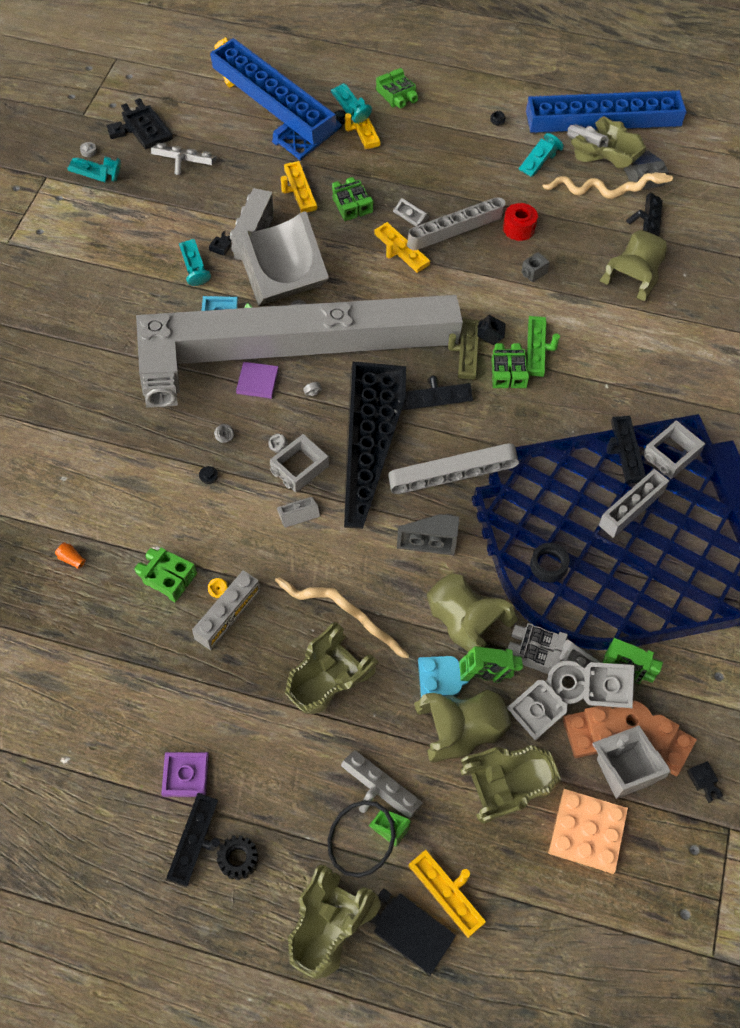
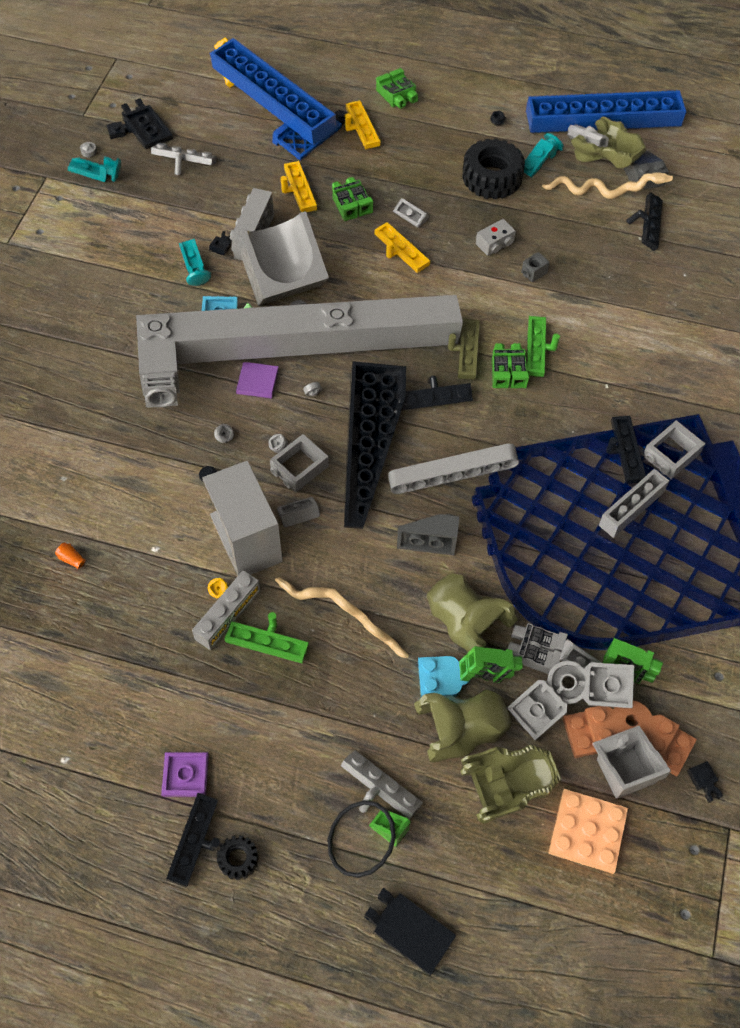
(166, 572): bright green hips -> none
(244, 519): none -> light grey piece
(267, 641): none -> bright green plate
(326, 672): olive animal -> none
(326, 922): olive animal -> none
(357, 109): teal piece -> none
(448, 892): yellow plate -> none
(455, 223): light grey beam -> none
(490, 182): none -> black tyre
(491, 329): black brick -> none
(495, 237): none -> light grey brick
(520, 221): red piece -> none
(552, 549): black tyre -> none
(640, 261): olive animal -> none

